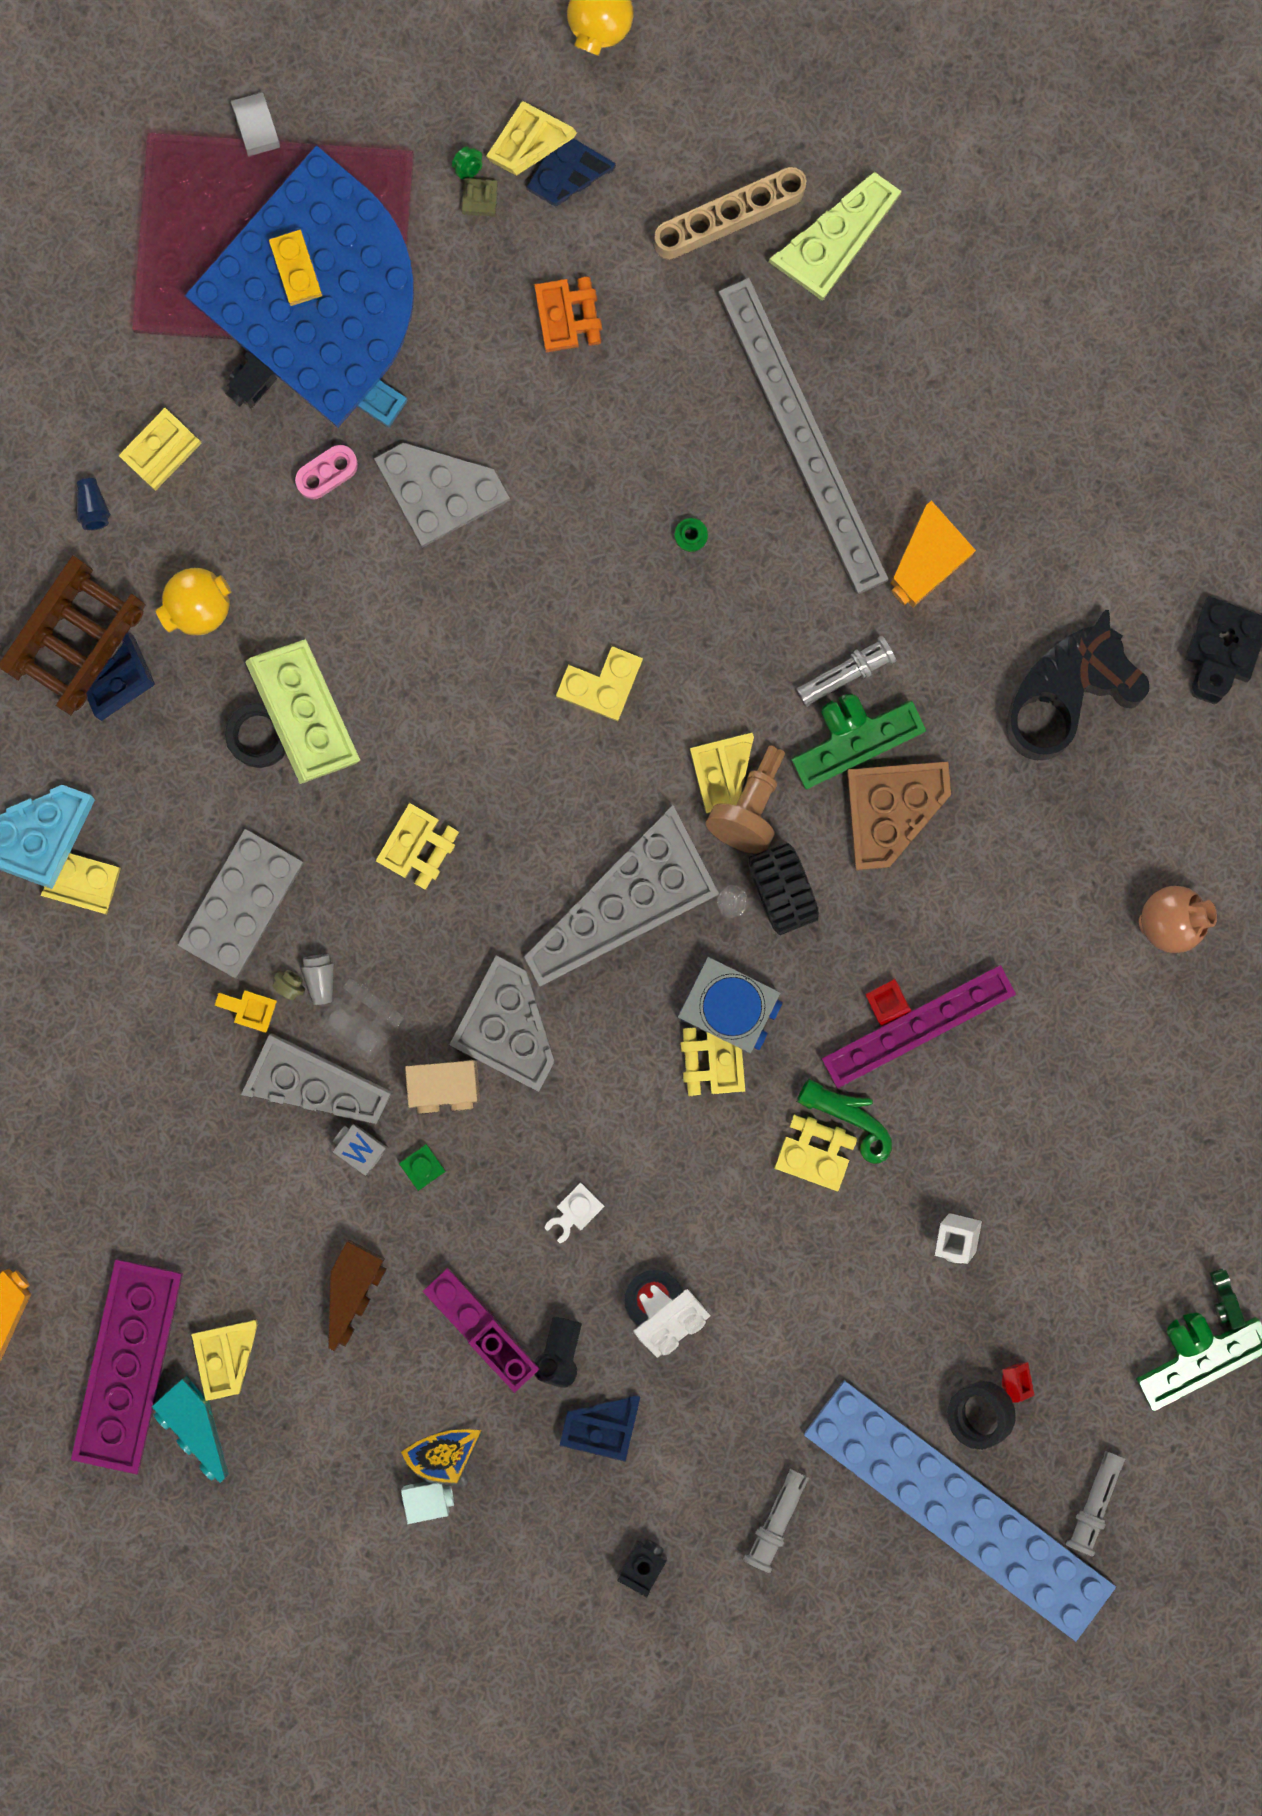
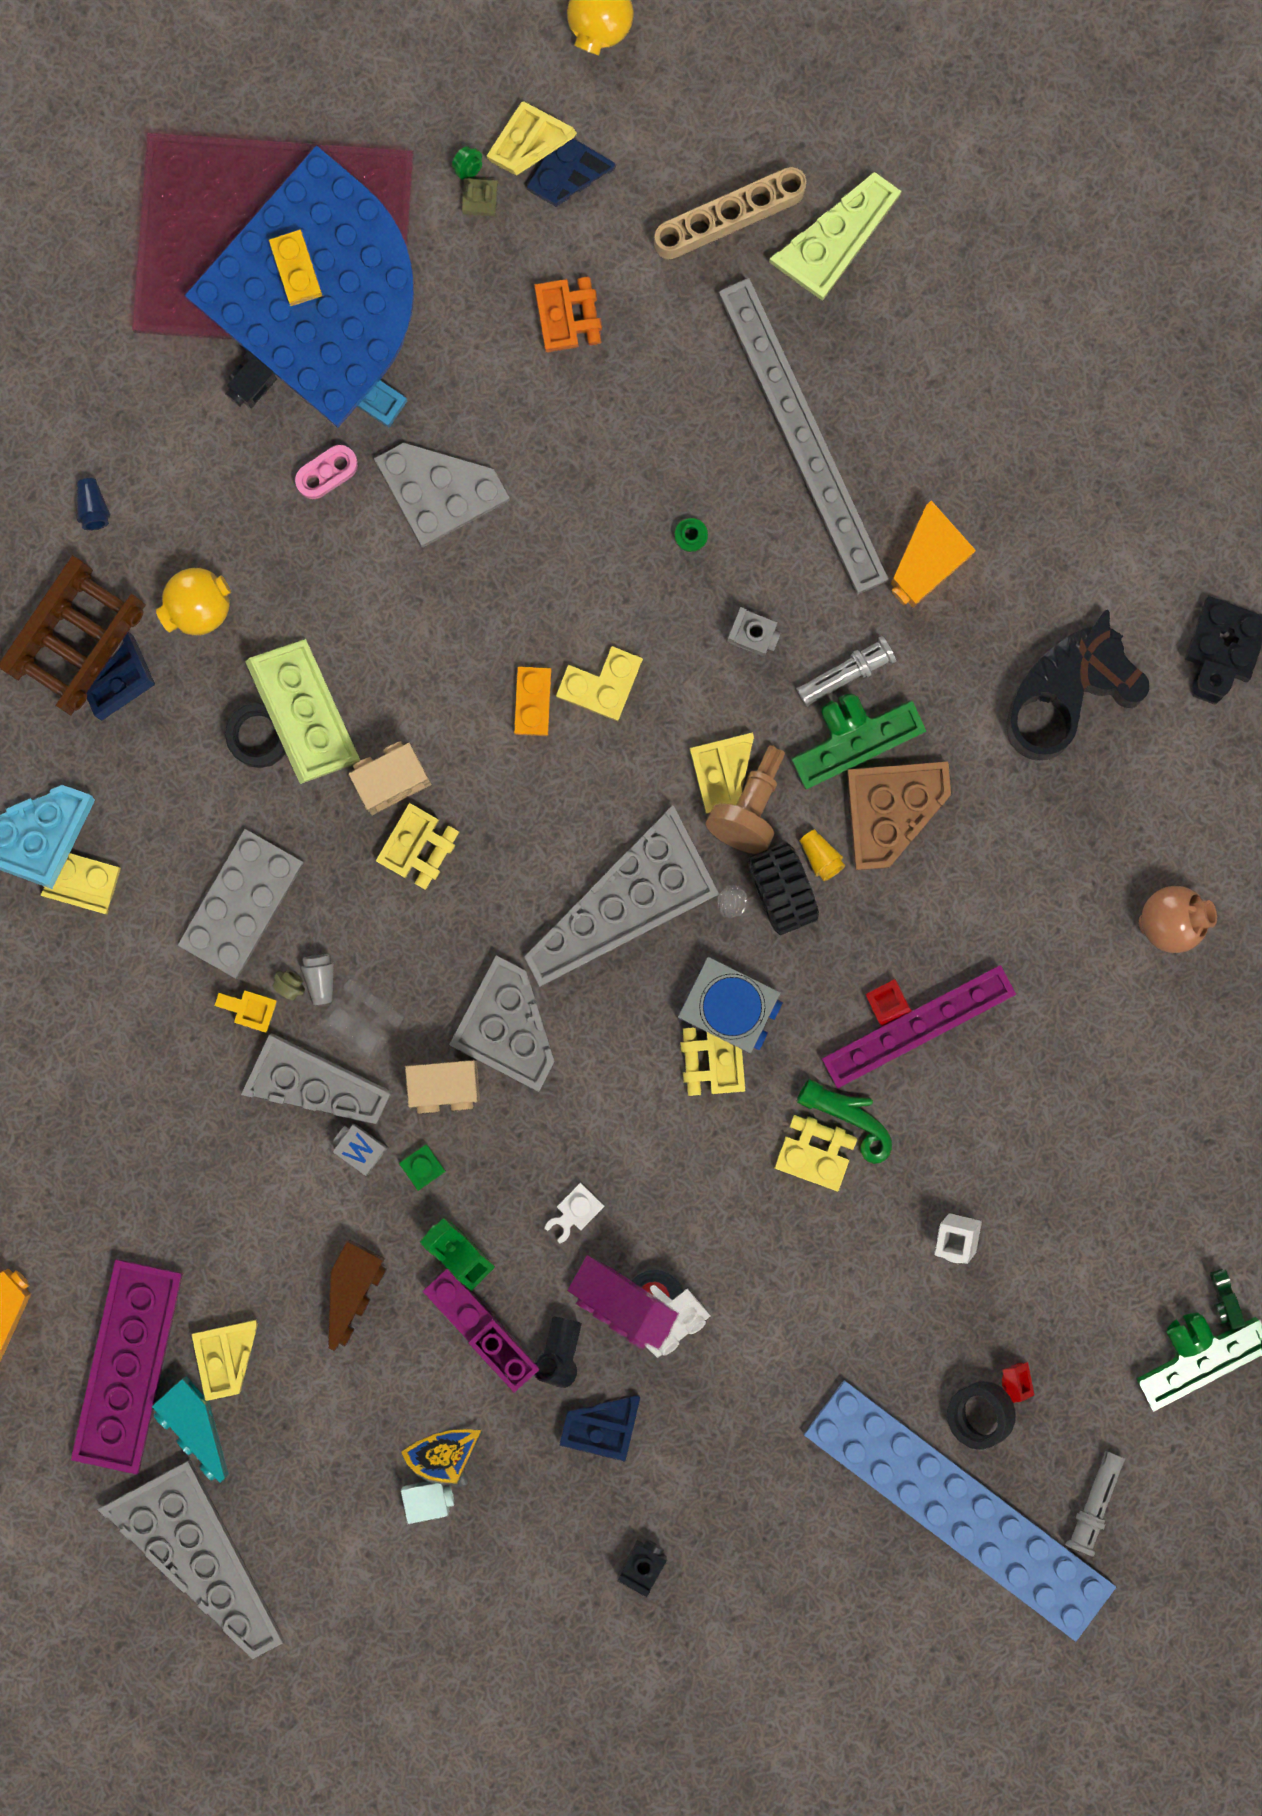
(160, 449): light yellow plate -> none
(190, 1545): none -> light grey wing
(255, 124): light grey slope -> none
(389, 777): none -> tan brick
(457, 1253): none -> green brick
(532, 701): none -> light orange plate
(622, 1304): none -> magenta brick
(741, 636): none -> light grey brick
(771, 1534): light grey pin -> none
(821, 855): none -> yellow cone

